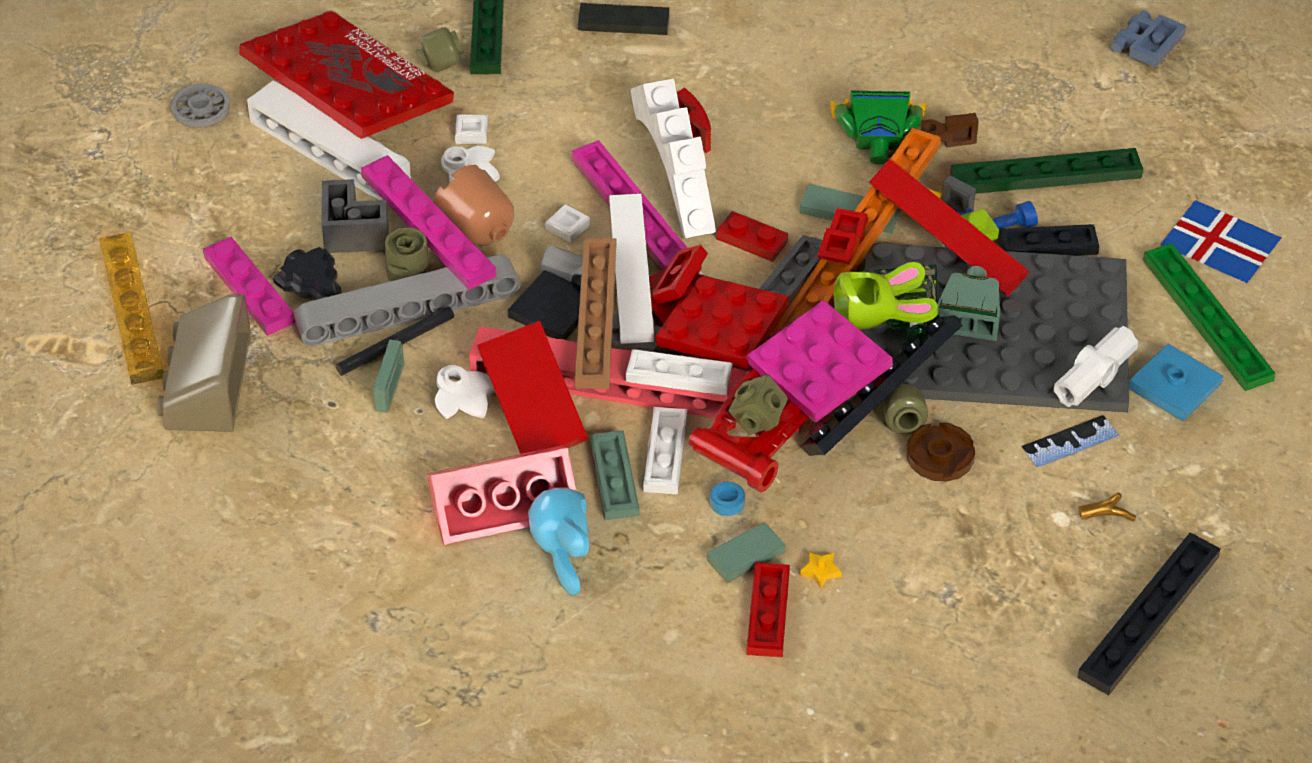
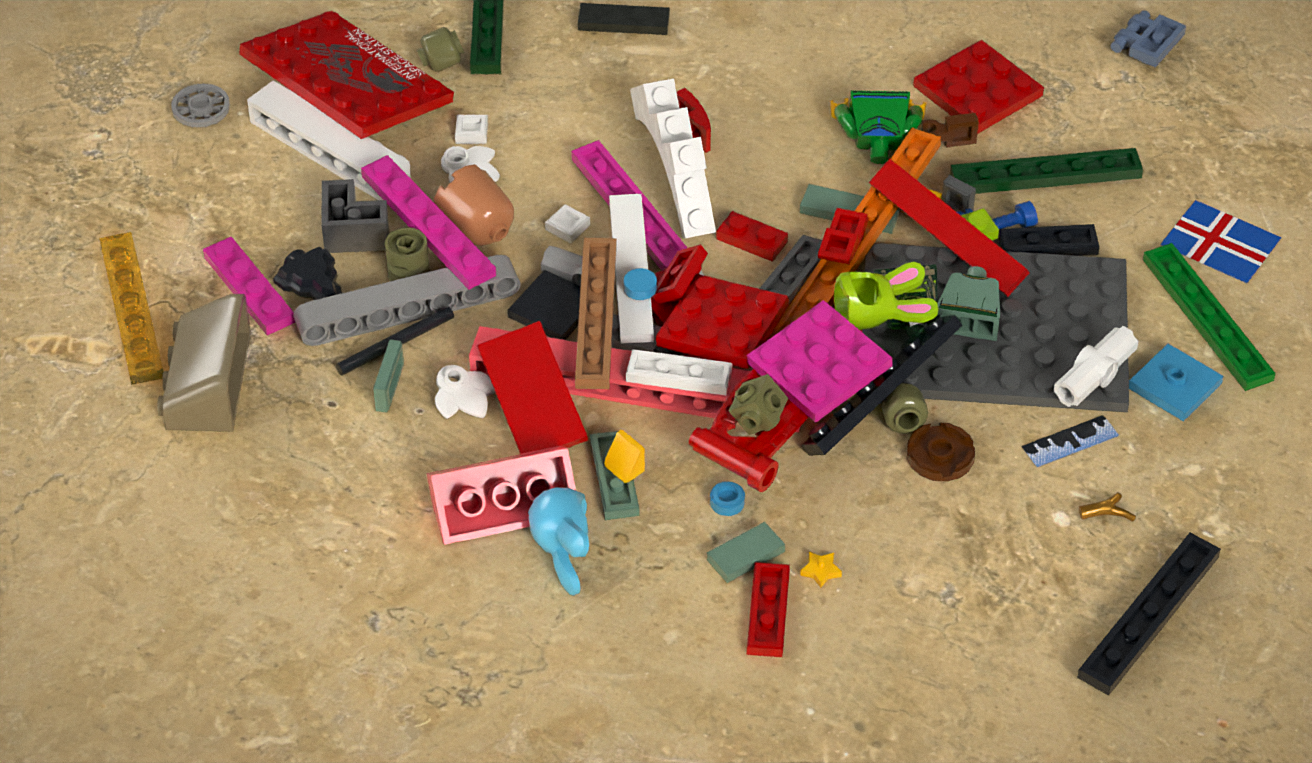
(625, 457): none -> yellow slope
(640, 284): none -> dark azure tile
(665, 450): white tile -> none
(979, 83): none -> red plate

